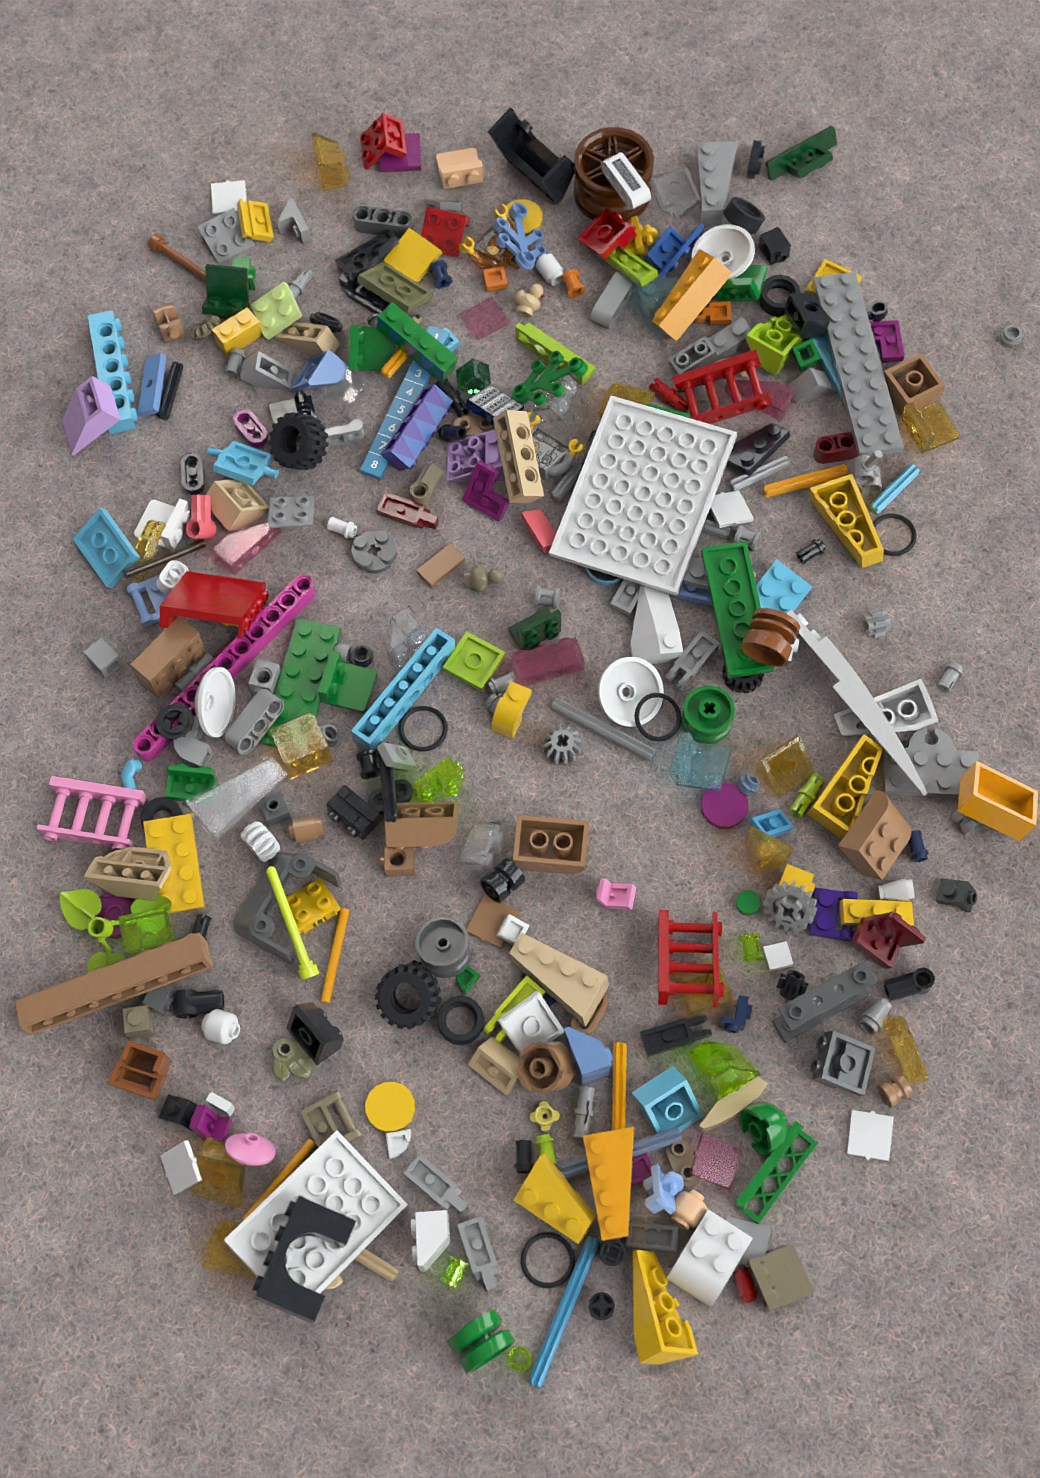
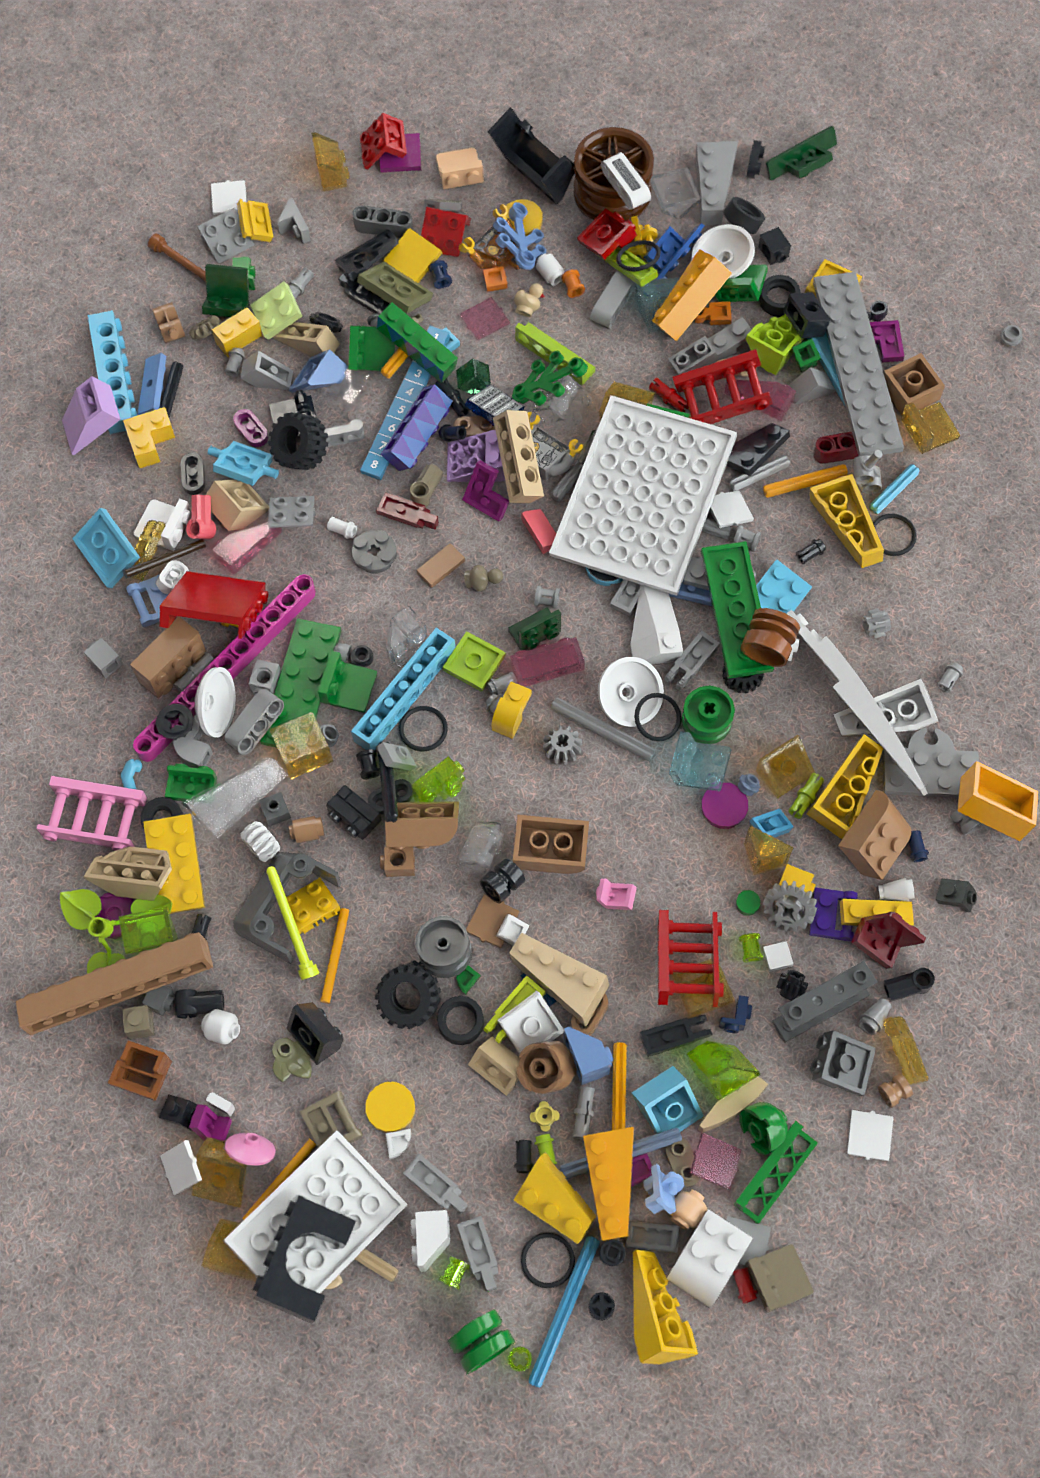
(145, 432): none -> yellow brick
(643, 267): none -> black tyre

